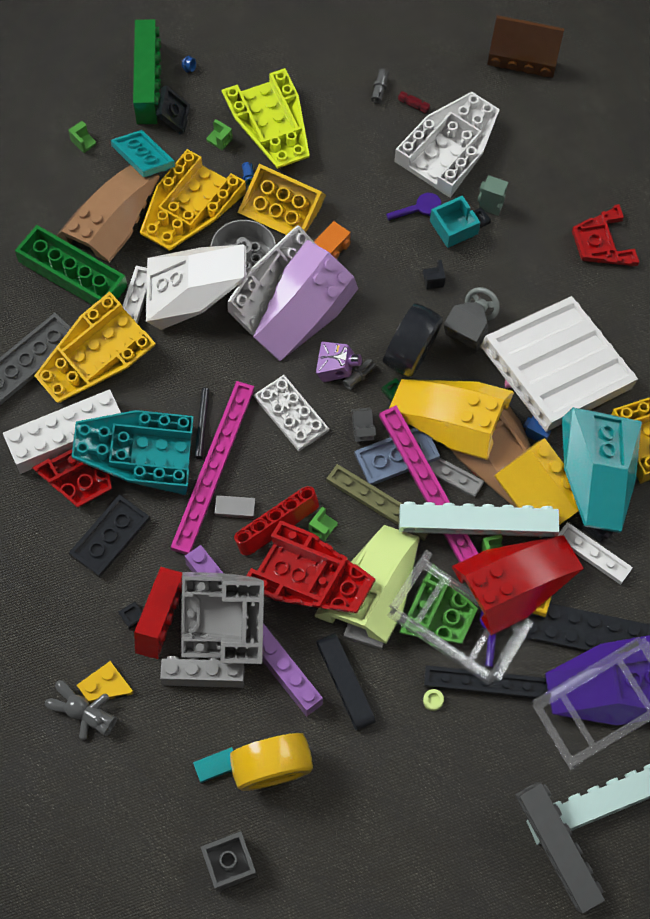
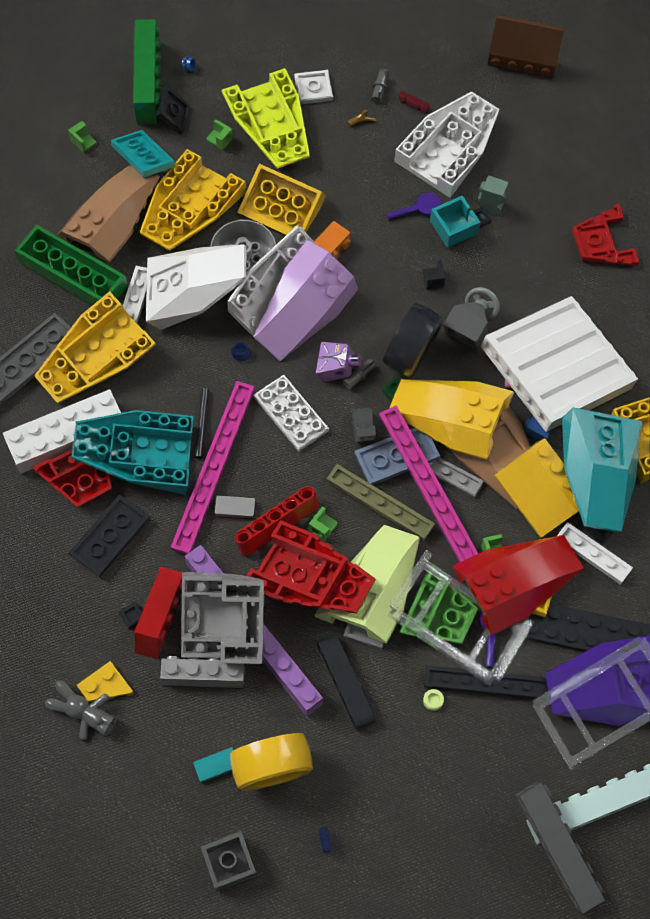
(240, 351): none -> clear blue plate
(247, 172): blue pin -> none
(313, 87): none -> white tile
(325, 839): none -> clear blue tile
(360, 118): none -> pearl gold bar
(478, 520): light aqua brick -> none

